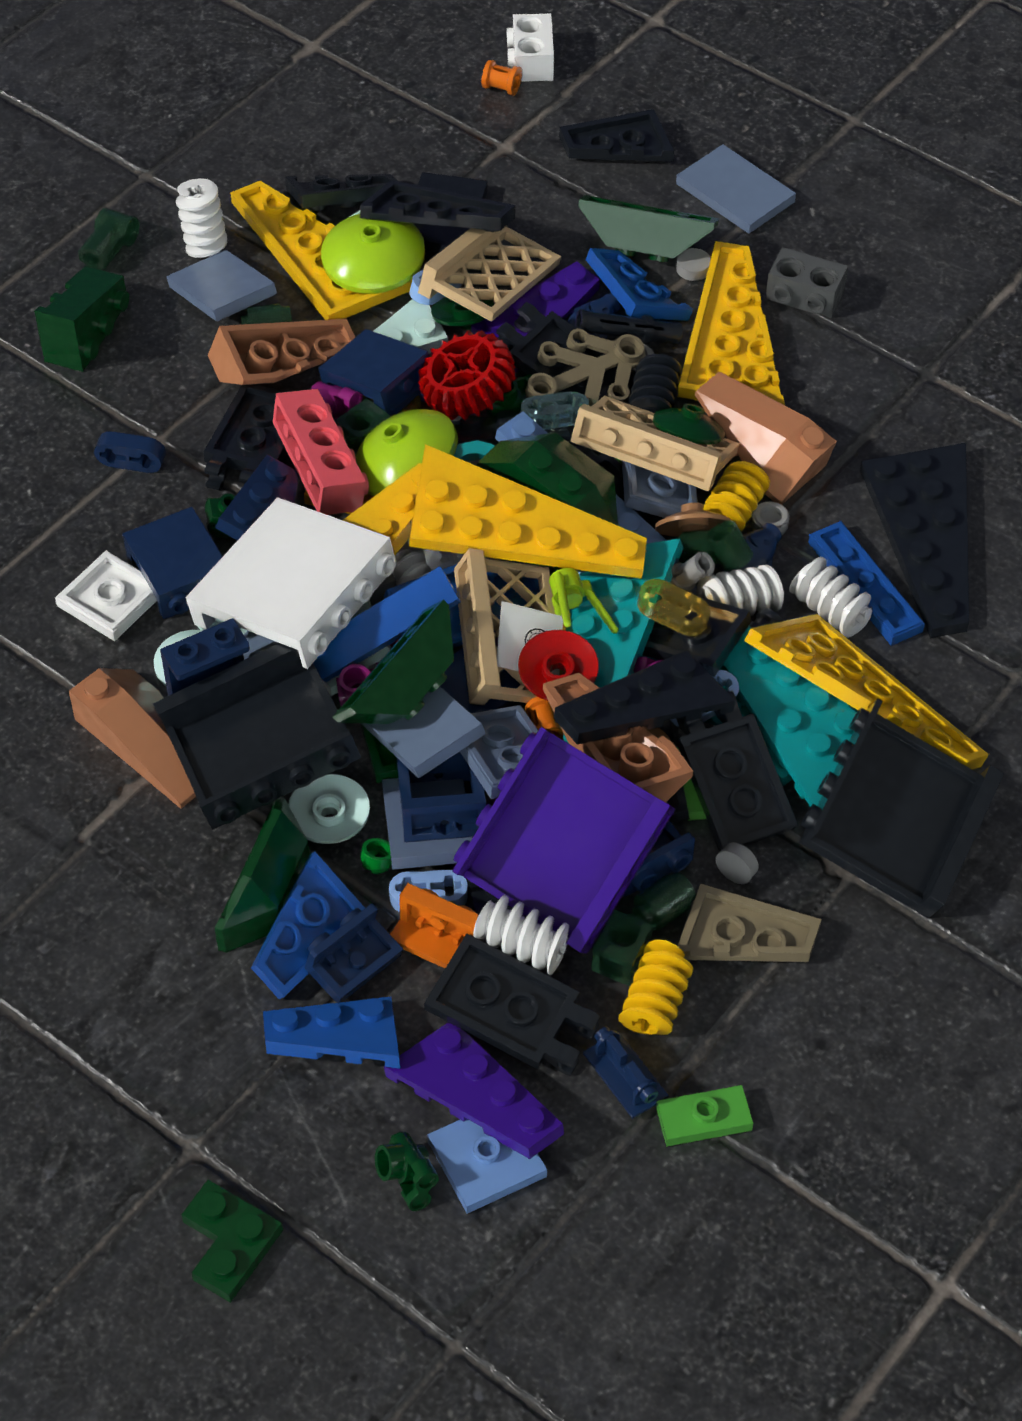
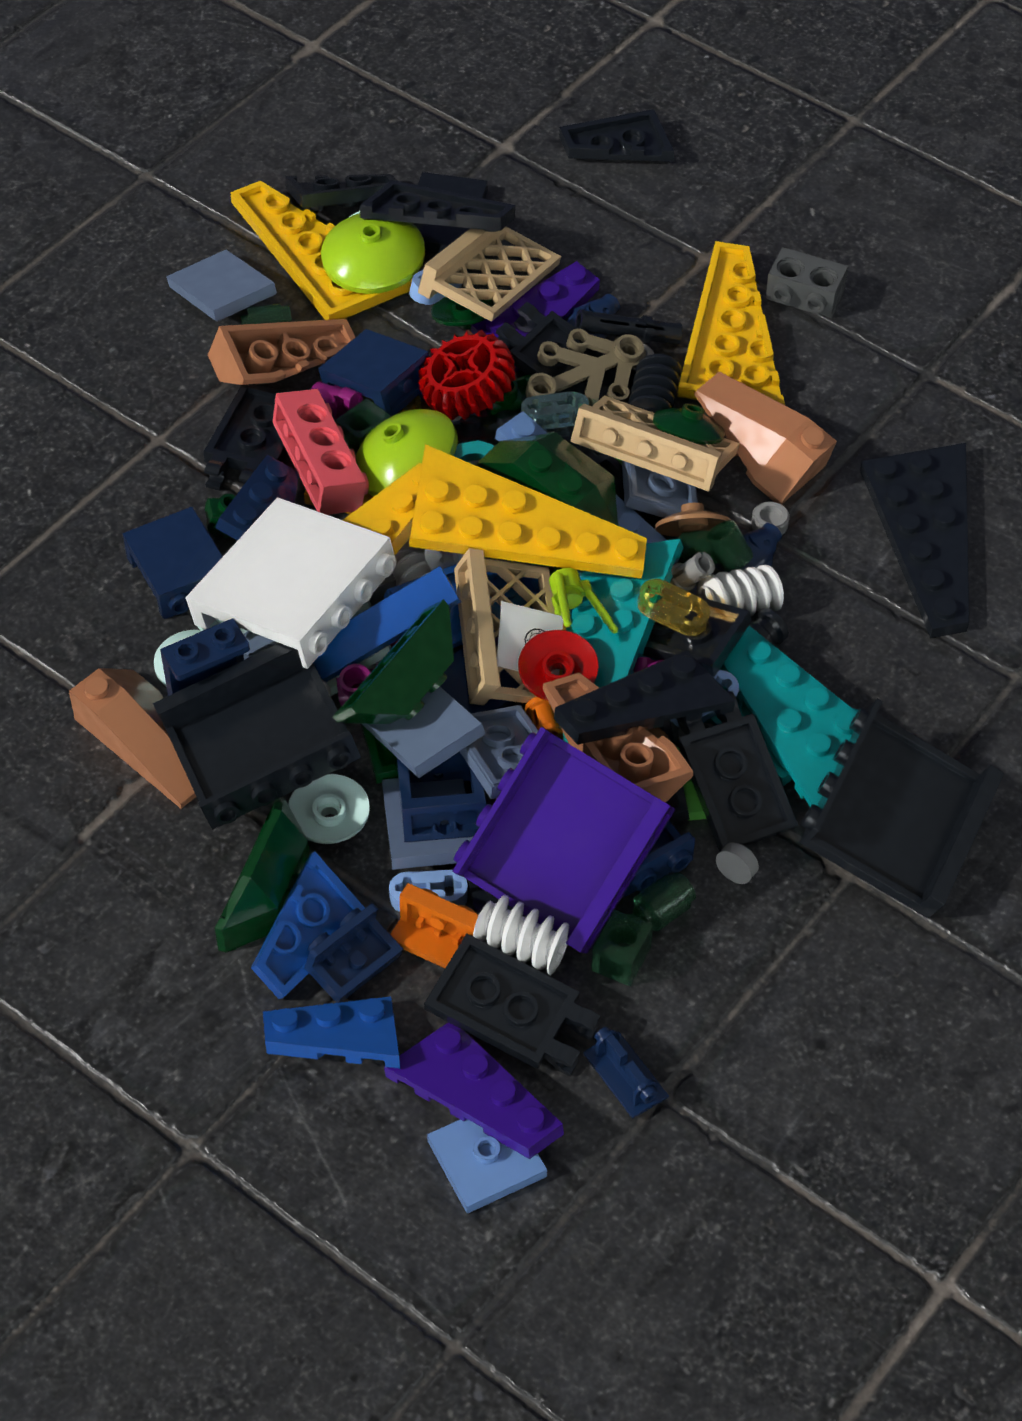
(81, 317): dark green wedge -> none
(107, 596): white plate -> none
(110, 233): clear green piece -> none
(130, 452): dark blue beam -> none
(201, 217): white piece -> none
(239, 1236): dark green plate -> none
(370, 855): green hinge -> none
(410, 1166): dark green plate -> none
(414, 326): light aqua wing -> none
(501, 77): orange bush -> none
(532, 46): white brick -> none
(631, 288): blue wing -> none
(645, 228): dark green wedge -> none
(656, 989): yellow piece -> none
(693, 264): light grey tile -> none
(704, 1115): bright green plate -> none
(735, 188): sand blue tile -> none
(738, 492): yellow piece -> none
(745, 929): dark tan wing -> none
(832, 597): white piece -> none
(842, 669): yellow wing -> none
(890, 610): blue tile -> none

